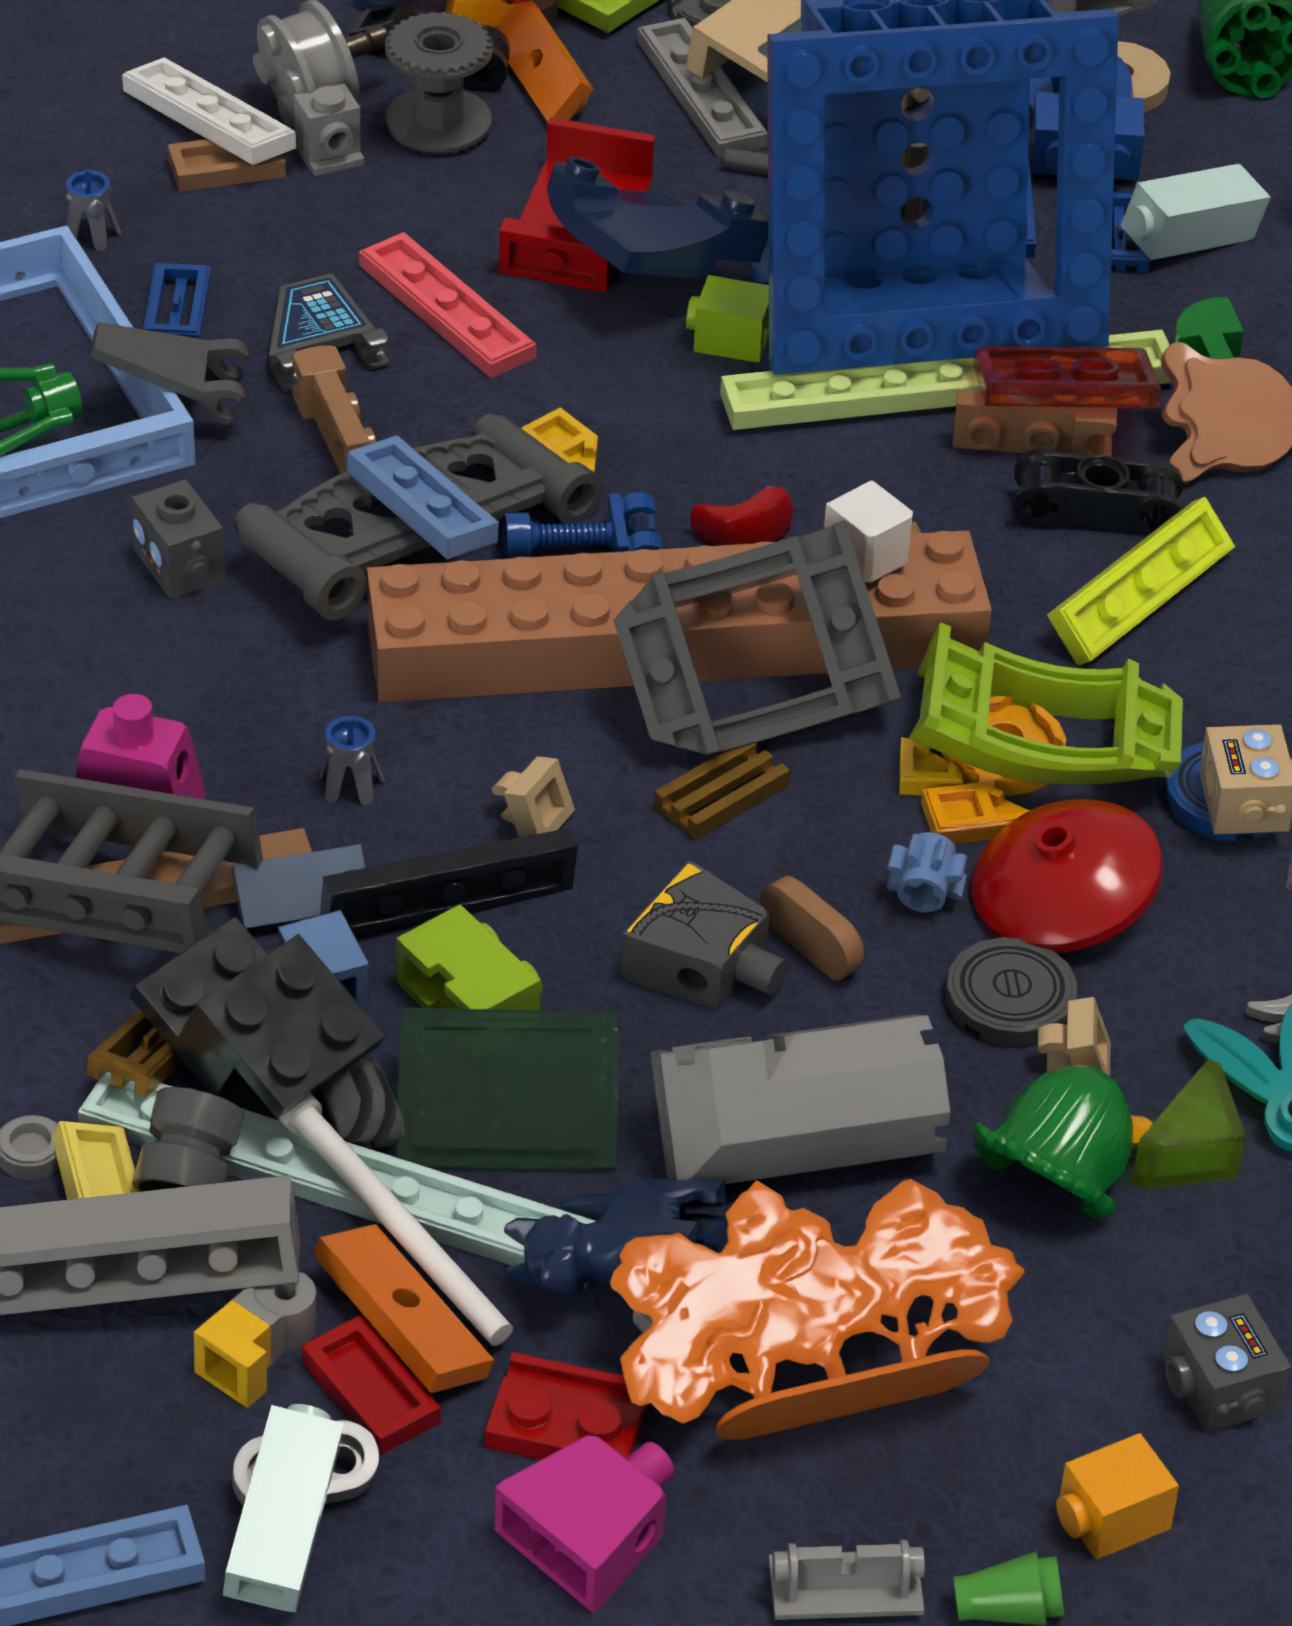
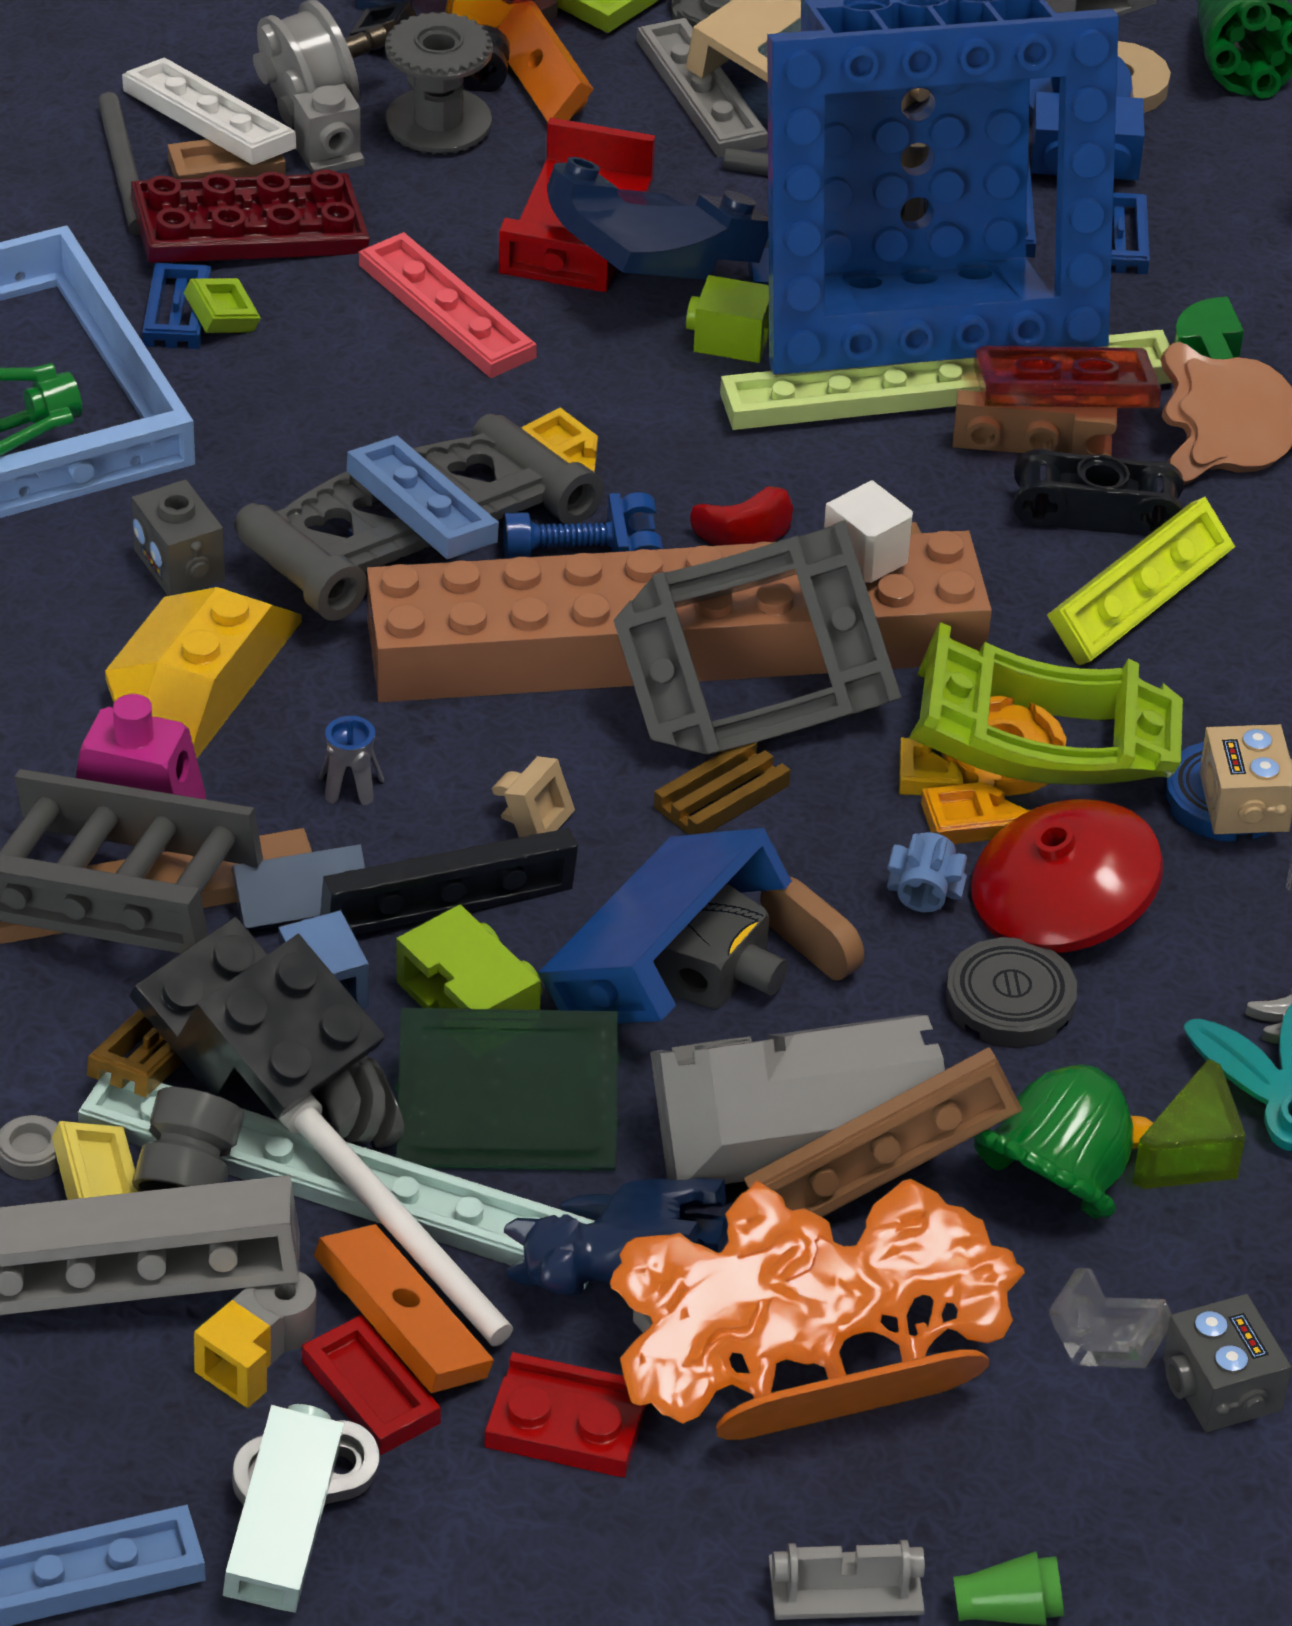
(89, 194): flat silver piece -> none
(120, 153): none -> dark grey bar
(175, 363): dark grey flag -> none
(200, 657): none -> yellow wedge
(222, 305): none -> lime tile
(248, 216): none -> dark red tile
(320, 314): flag -> none
(324, 397): medium nougat plate -> none
(586, 1514): dark pink torso -> none
(613, 954): none -> blue panel
(893, 1137): none -> medium nougat tile
(1080, 1041): tan tile -> none
(1107, 1329): none -> clear bracket
(1117, 1496): light orange brick -> none
(1195, 211): light aqua brick -> none

